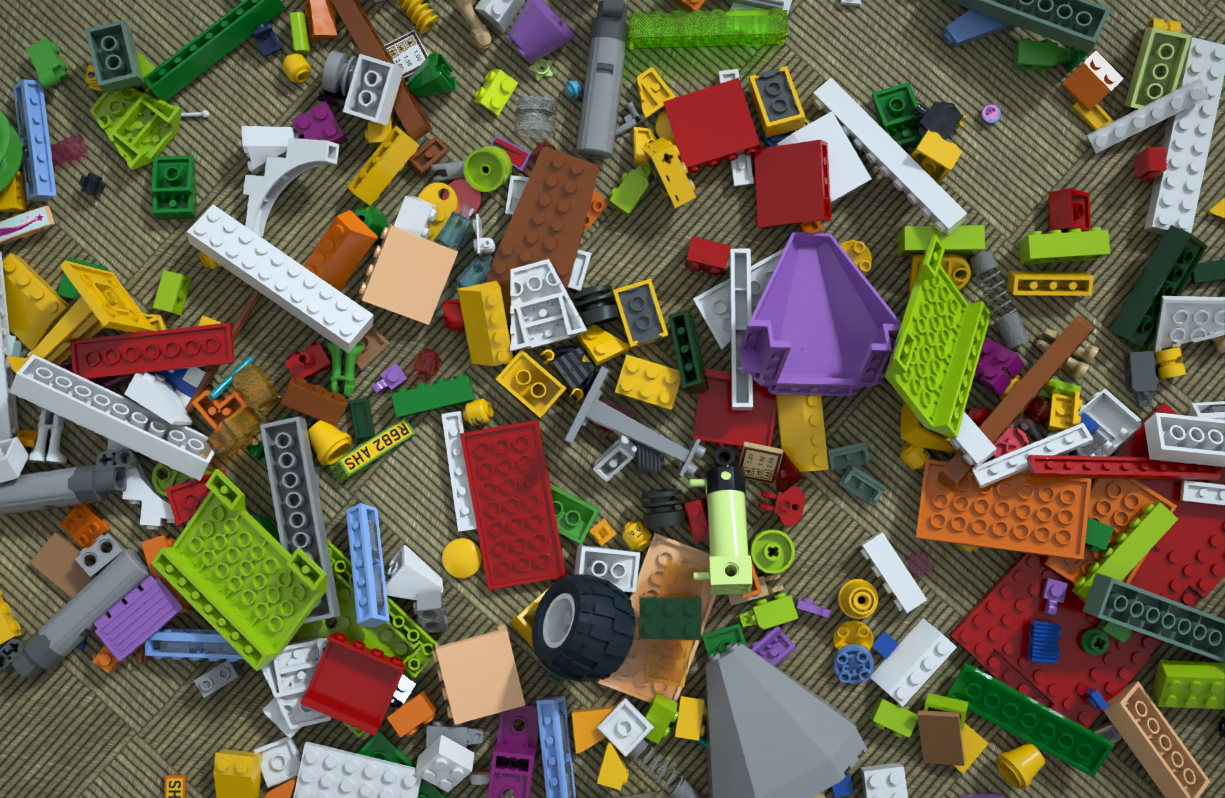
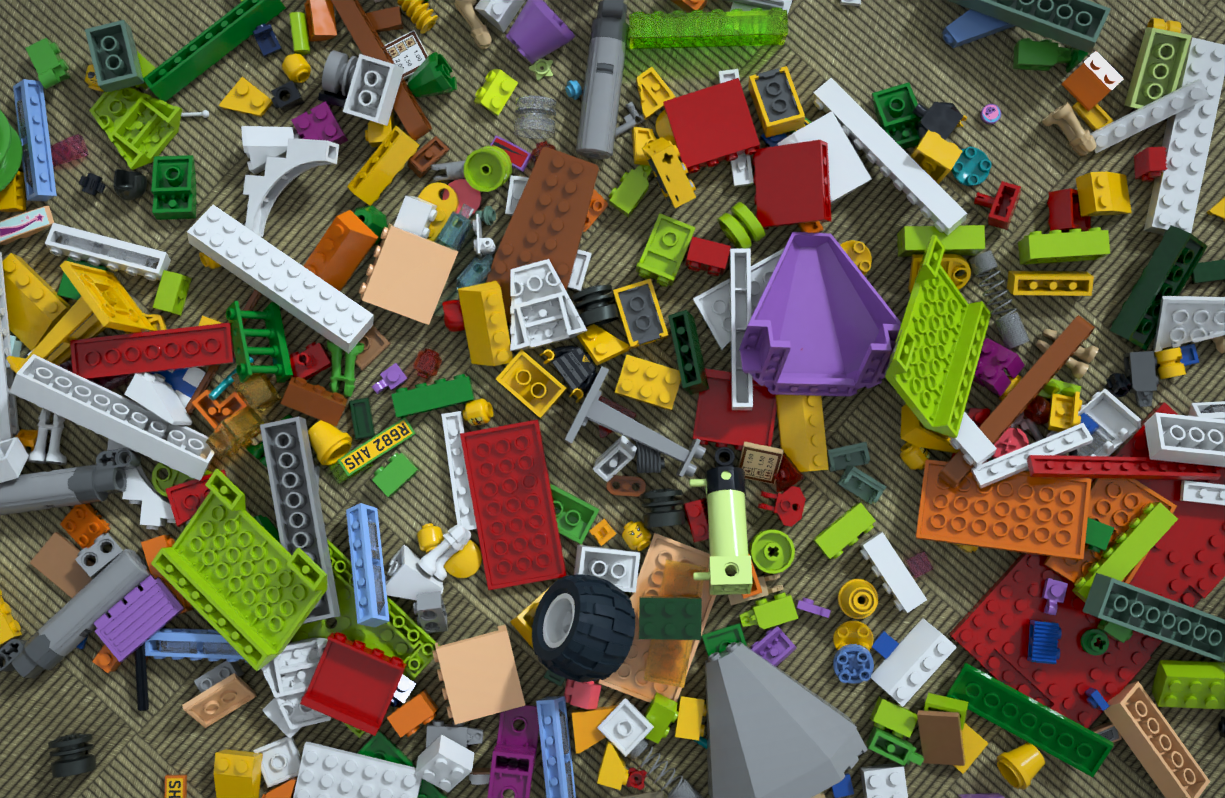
(72, 755): none -> pearl dark grey wheel
(107, 251): none -> white piece
(129, 184): none -> pearl dark grey hair
(141, 679): none -> black axle
(219, 700): none -> light nougat tile
(246, 99): none -> yellow wing
(274, 332): none -> green fence
(294, 100): none -> black brick
(386, 19): none -> dark orange slope
(395, 474): none -> bright green brick
(429, 537): none -> yellow head
(434, 561): none -> white piece
(487, 215): none -> sand green plate
(582, 694): none -> coral brick
(626, 486): none -> dark orange plate
(639, 784): none -> red plate
(665, 250): none -> lime bracket
(741, 226): none -> lime wheel
(844, 531): none -> lime brick
(893, 747): none -> bright green hinge
(971, 167): none -> teal dish
(1002, 205): none -> red brick
(1078, 138): none -> tan piece
(1103, 194): none -> yellow slope
(1118, 384): none -> black gear
(1189, 355): none -> blue tile

